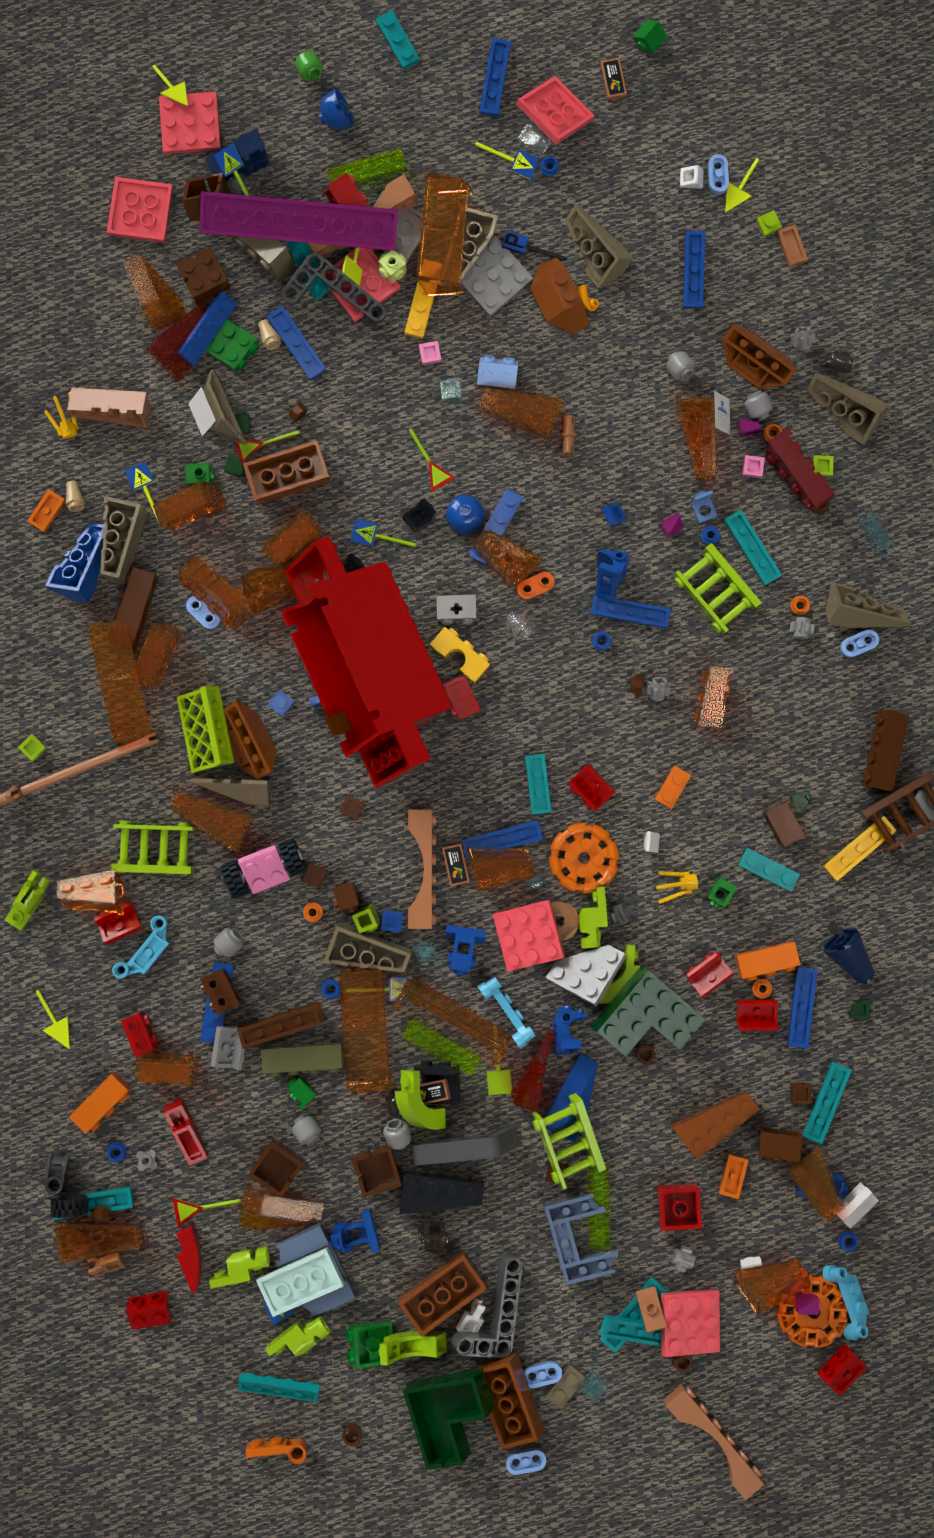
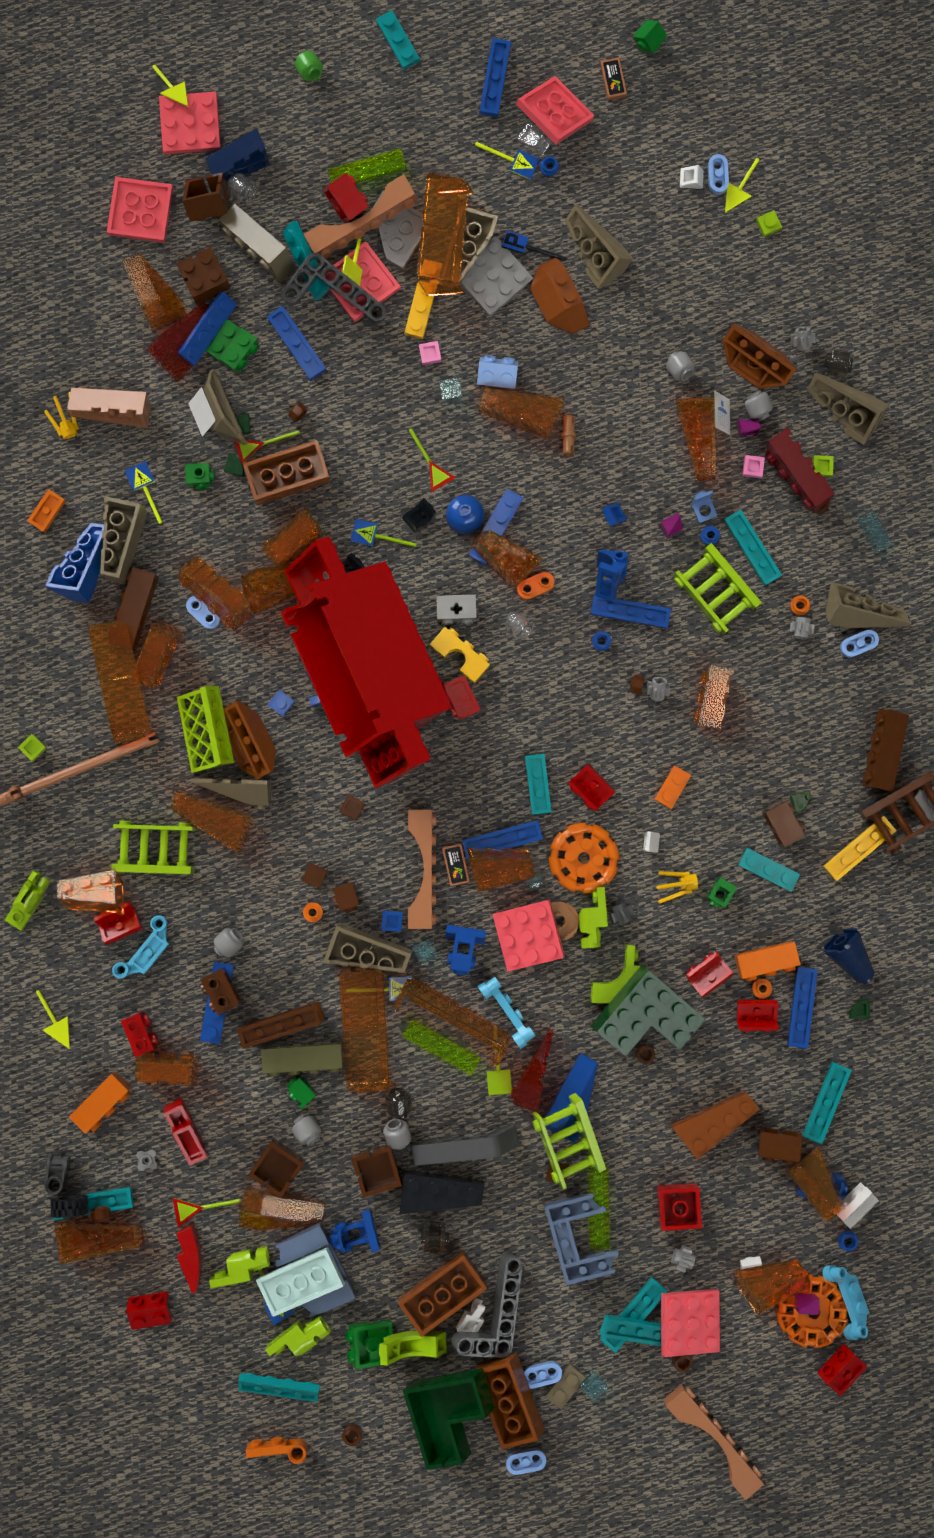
(74, 498): tan cone -> none
(107, 1263): medium nougat plate -> none
(112, 1156): blue plate -> none
(189, 505): clear orange wedge -> none
(227, 1048): light grey bracket -> none
(229, 162): piece -> none
(263, 869): plate -> none
(269, 336): tan cone -> none
(298, 221): magenta plate -> none
(324, 989): blue plate -> none
(335, 112): blue cylinder -> none
(338, 723): reddish brown tile -> none
(366, 919): lime brick -> none
(388, 269): yellowish green brick -> none
(411, 1104): lime arch -> none
(435, 1091): tile -> none
(442, 1070): black bracket -> none
(563, 1040): blue tile -> none
(587, 973): plate -> none
(589, 304): light orange arm -> none
(651, 1309): nougat plate -> none
(694, 270): blue plate -> none
(733, 1176): orange plate -> none
(772, 427): orange plate -> none
(792, 245): nougat tile -> none
(801, 1093): reddish brown tile -> none

